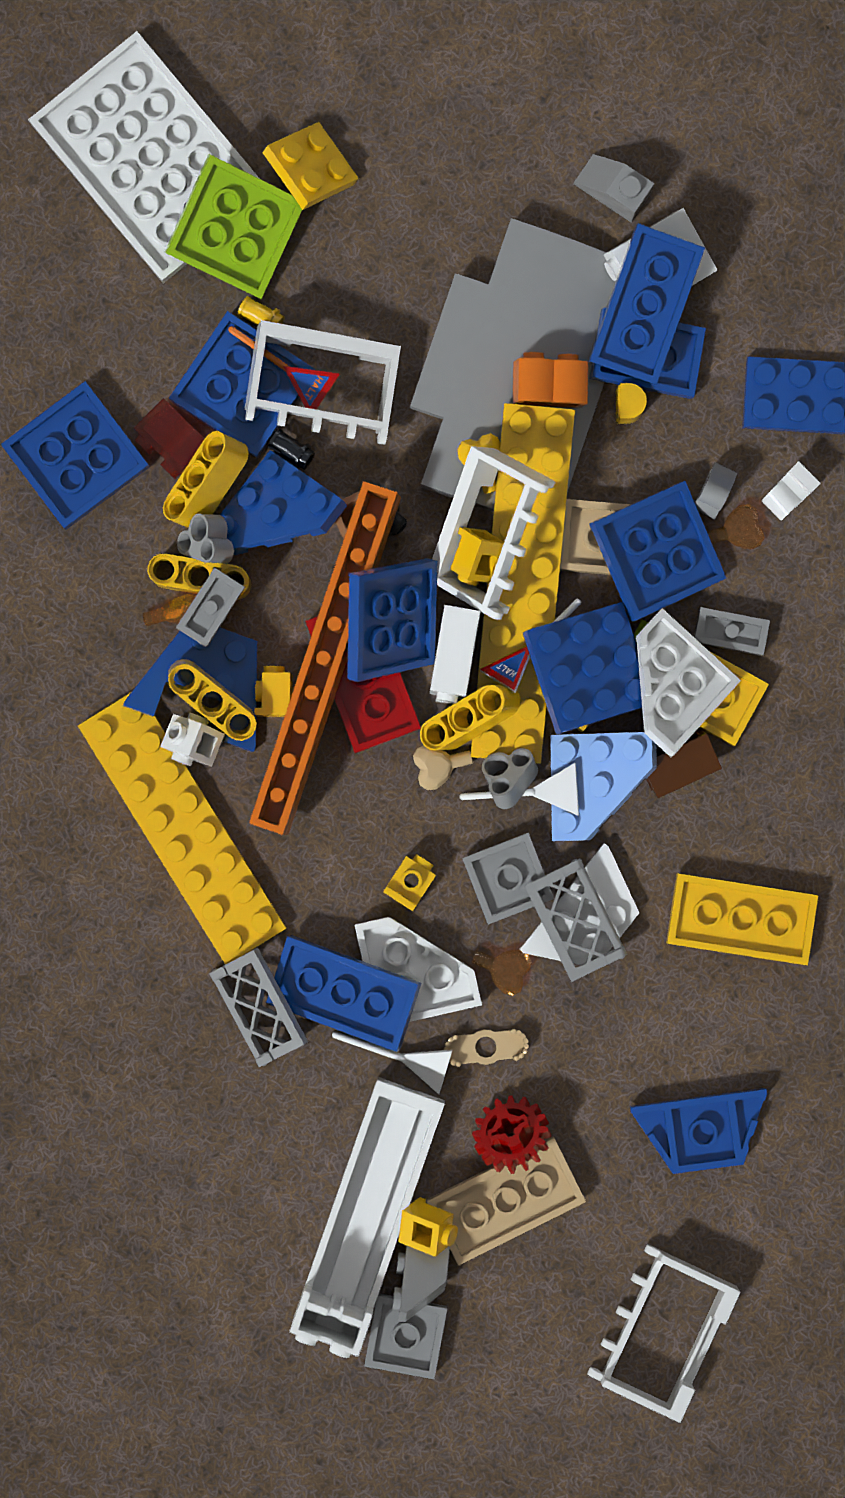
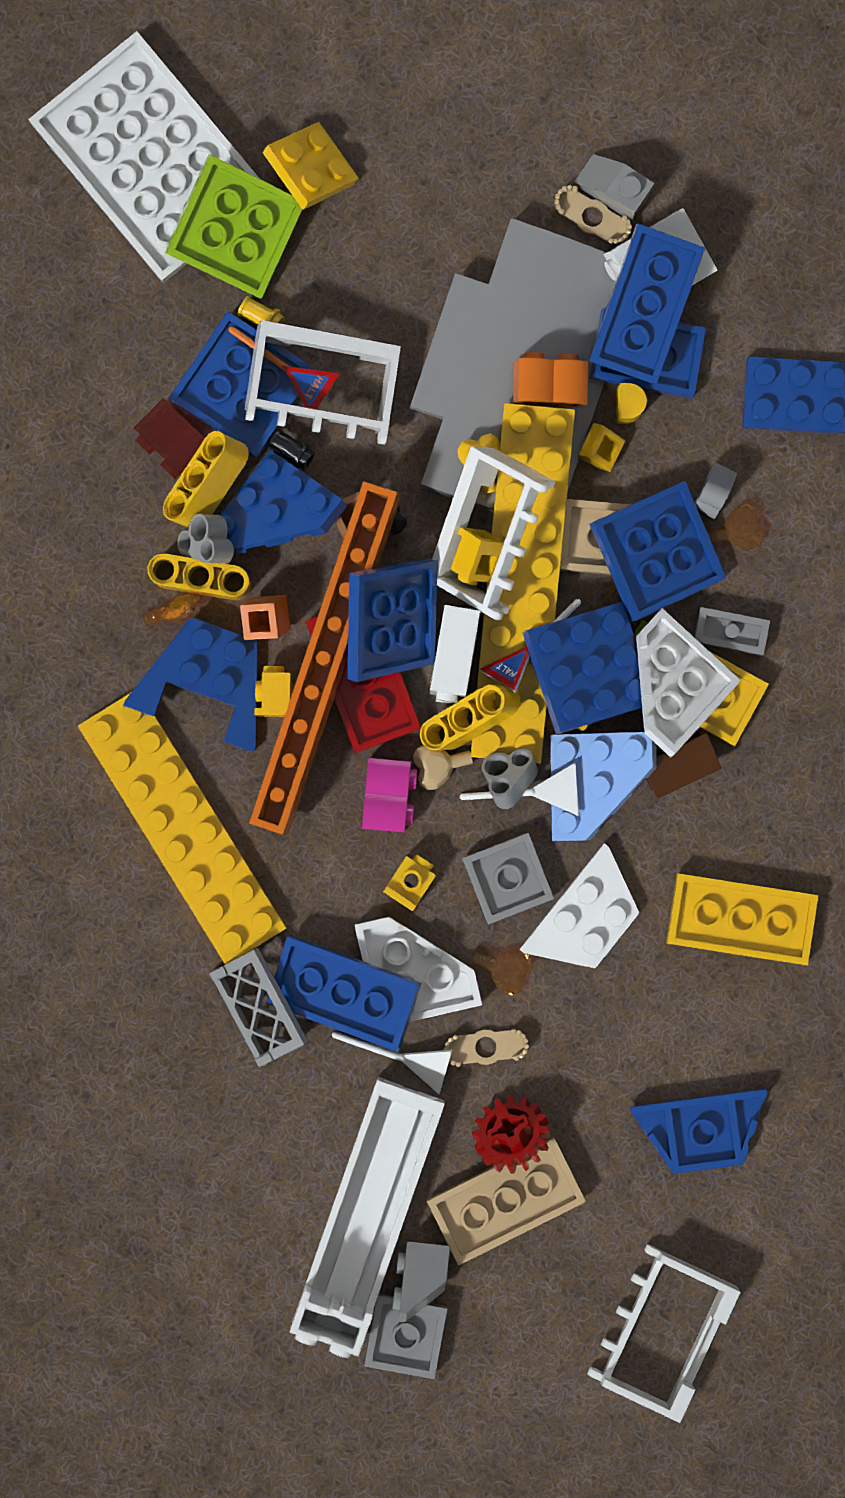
(75, 455): blue plate -> none
(192, 740): white brick -> none
(210, 607): light grey plate -> none
(220, 715): yellow beam -> none
(265, 617): none -> orange brick
(387, 795): none -> dark pink brick
(427, 1228): yellow brick -> none
(562, 946): light grey window -> none
(572, 205): none -> tan piece
(601, 447): none -> yellow brick
(790, 491): white leg -> none

